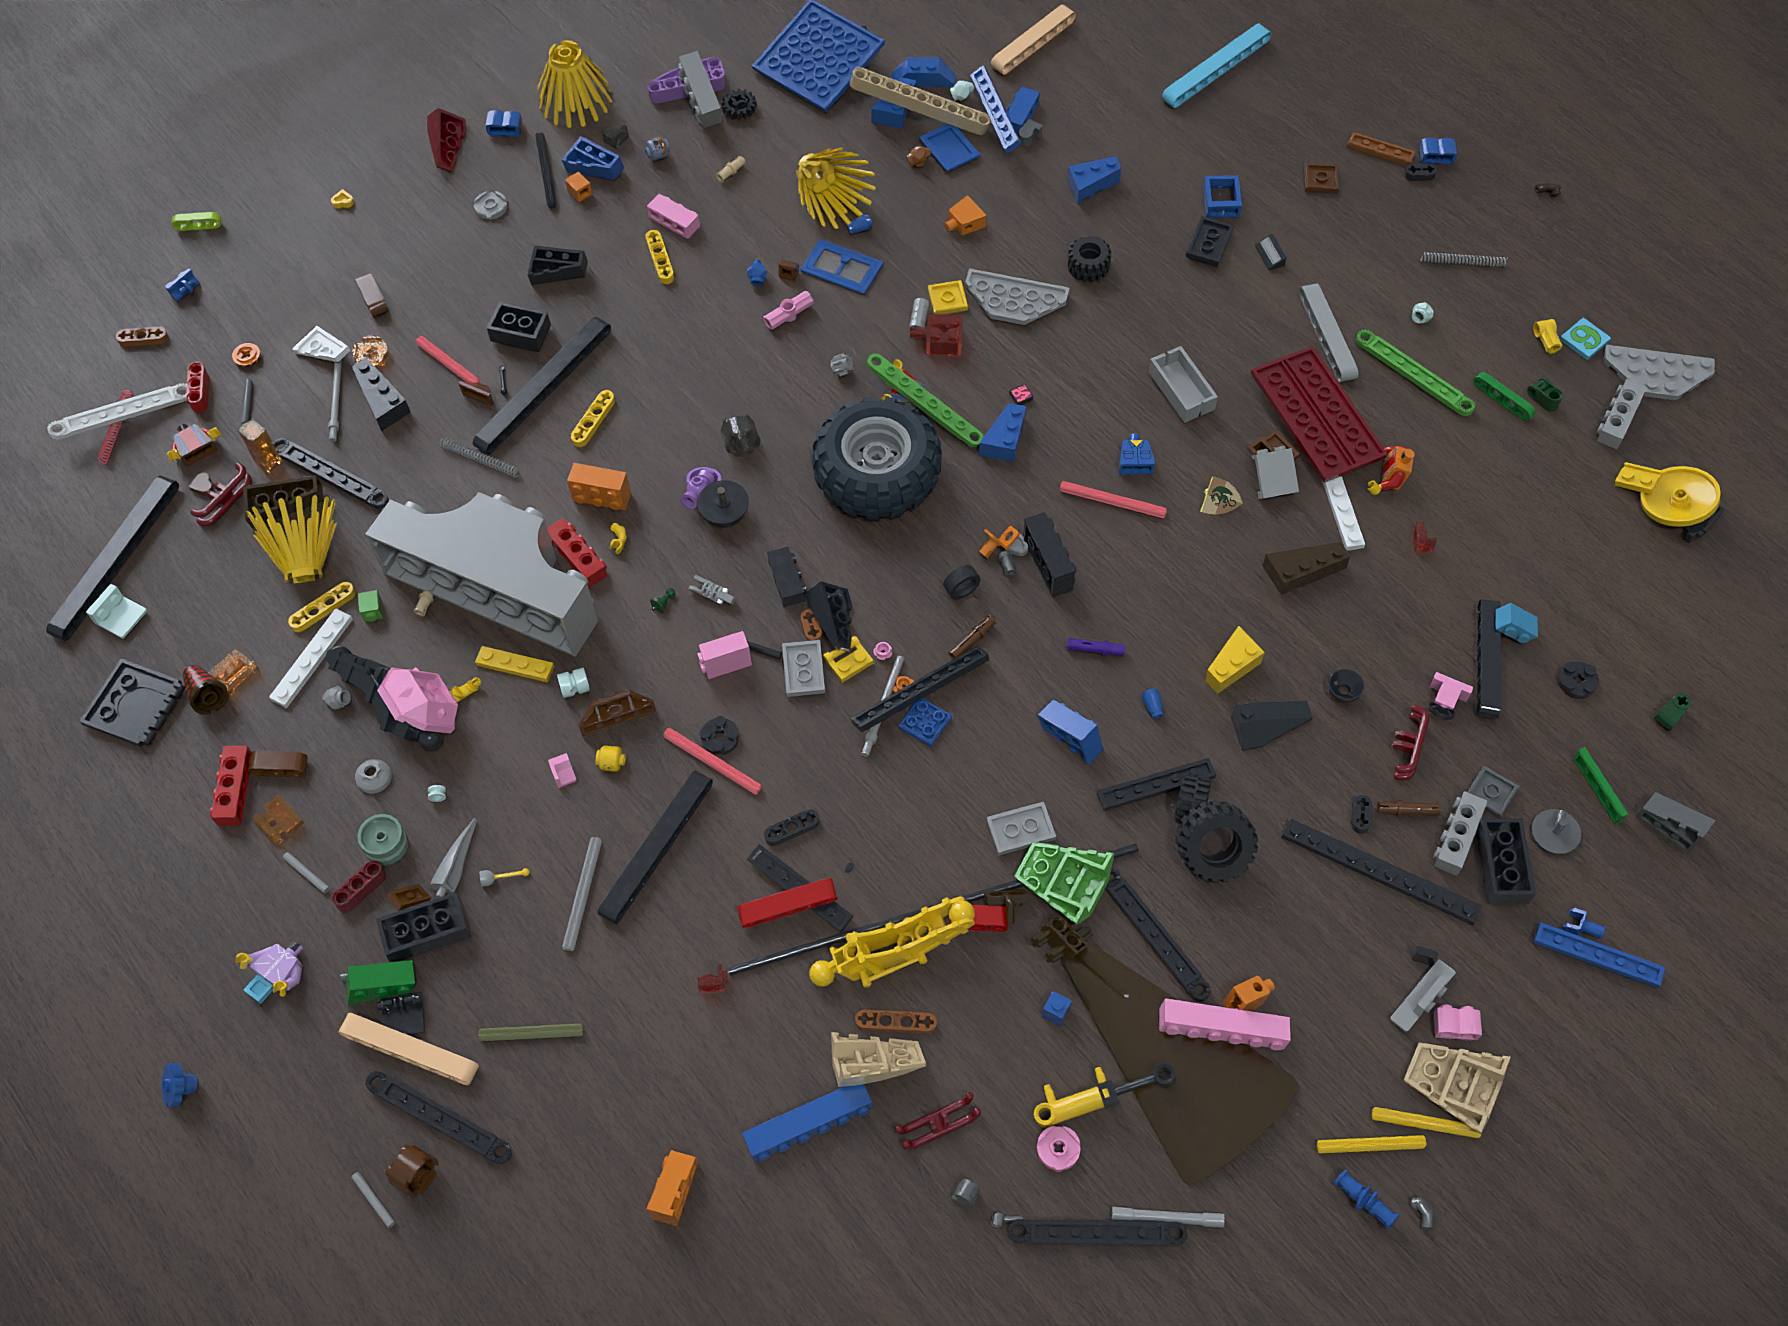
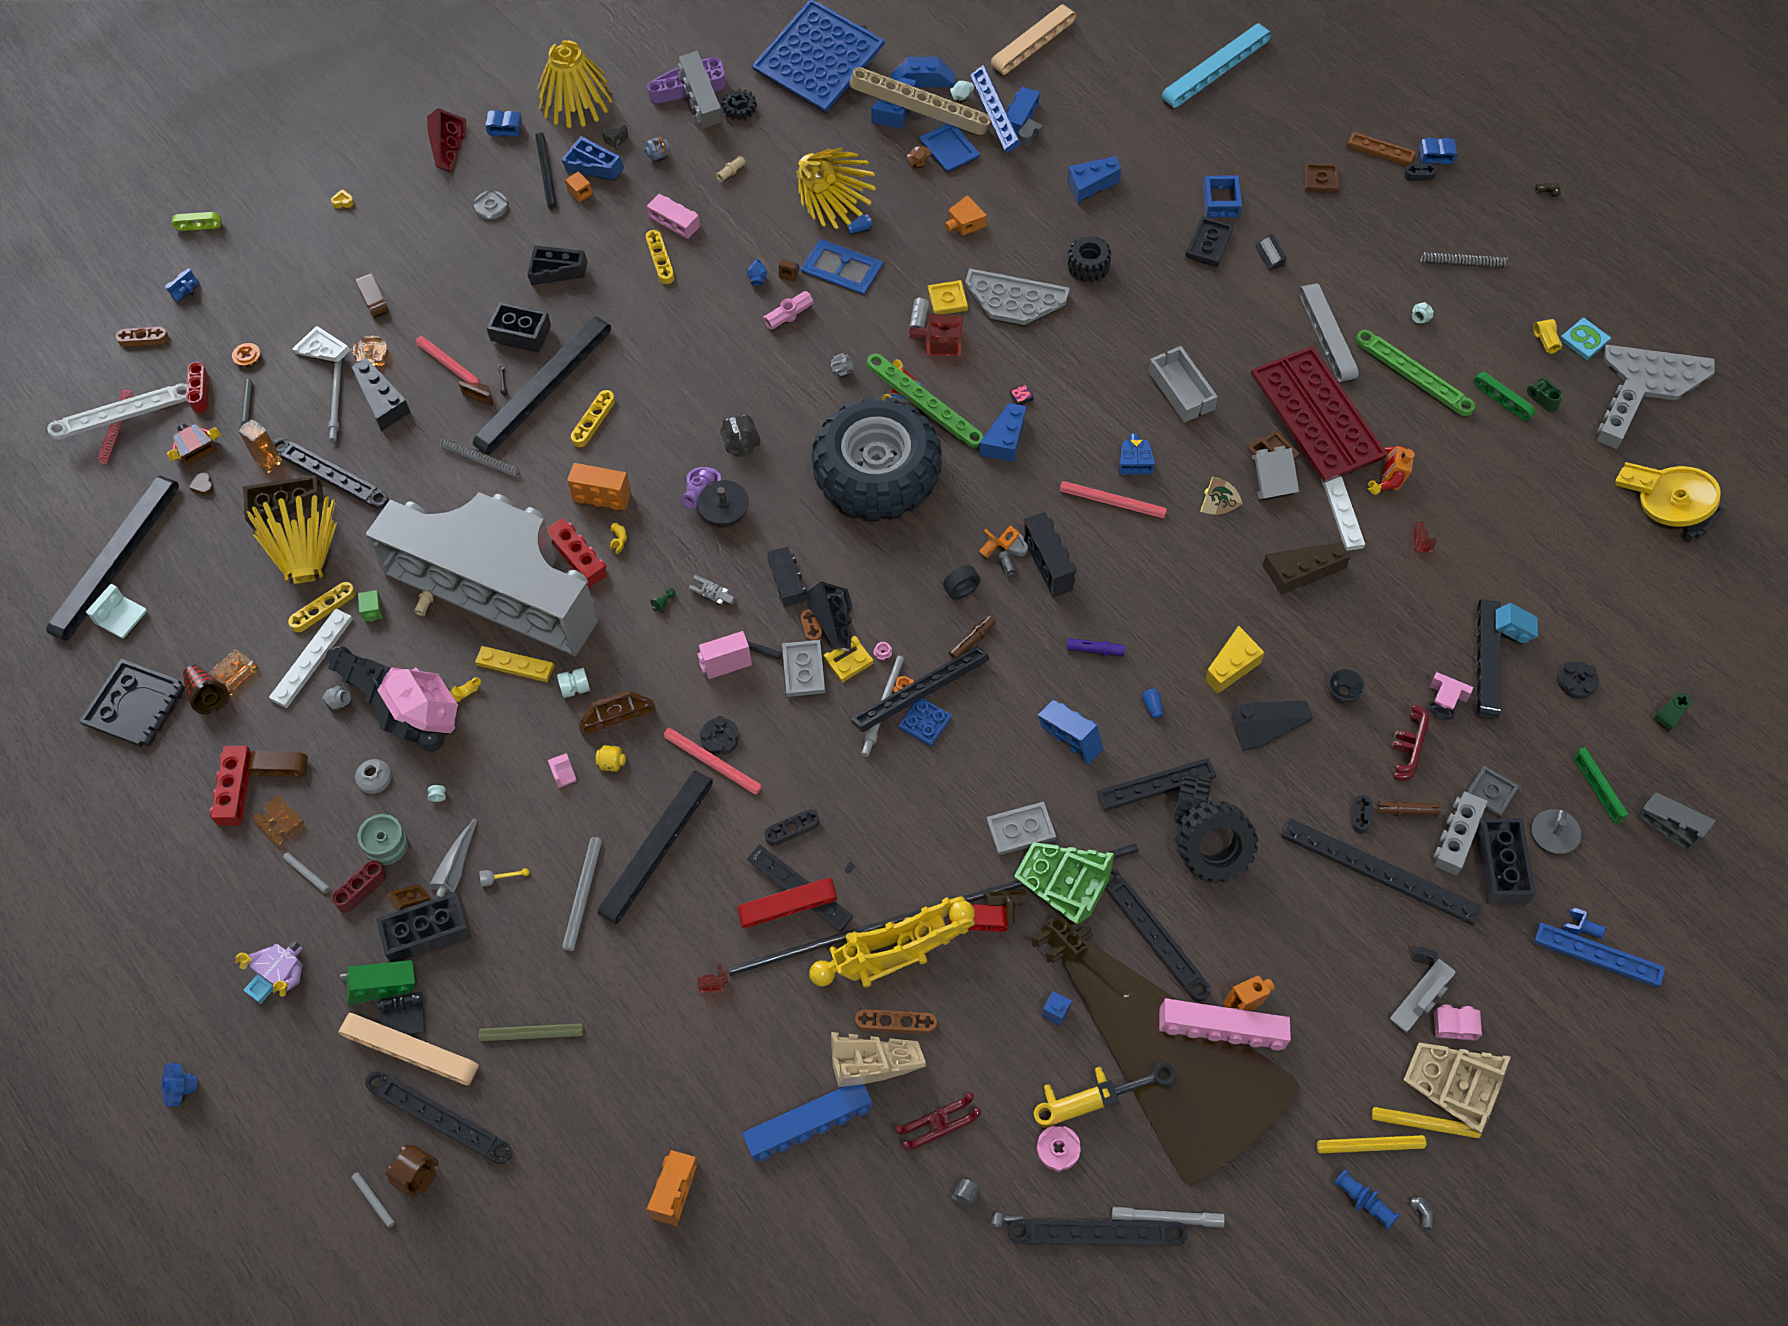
(225, 497): dark red piece -> none

